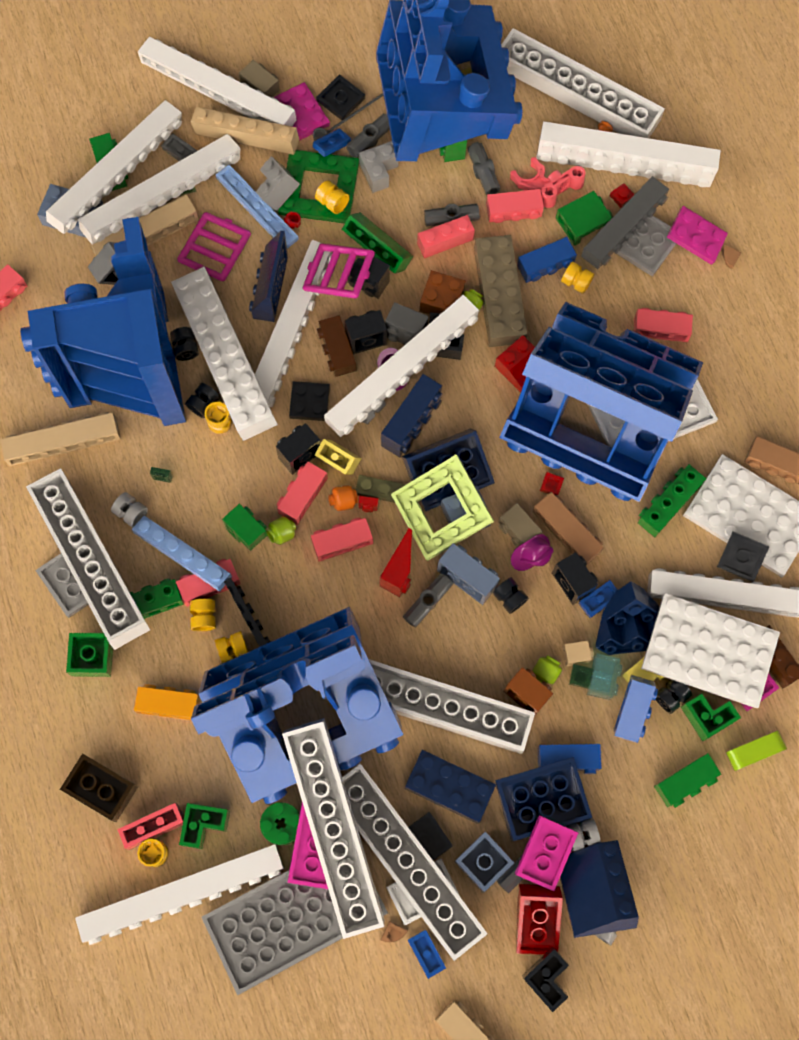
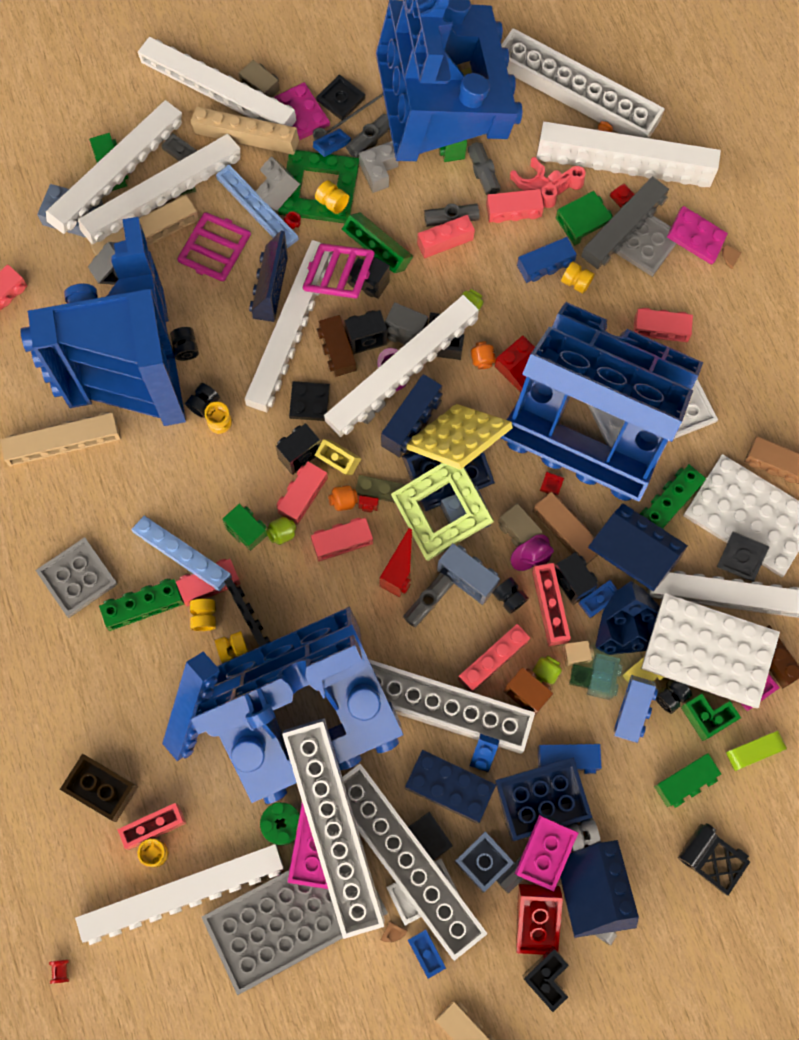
(59, 971): none -> red bush
(88, 559): white brick -> none
(89, 655): green brick -> none
(127, 508): light grey wheel -> none
(161, 474): clear green tile -> none
(165, 702): light orange brick -> none
(194, 688): none -> blue brick
(197, 820): green brick -> none
(224, 354): white brick -> none
(440, 292): dark orange brick -> none
(459, 436): none -> light yellow plate
(483, 355): none -> orange head
(484, 753): none -> blue plate
(494, 658): none -> coral brick
(500, 290): dark tan brick -> none
(551, 604): none -> coral brick
(638, 547): none -> dark blue slope
(699, 850): none -> black piece

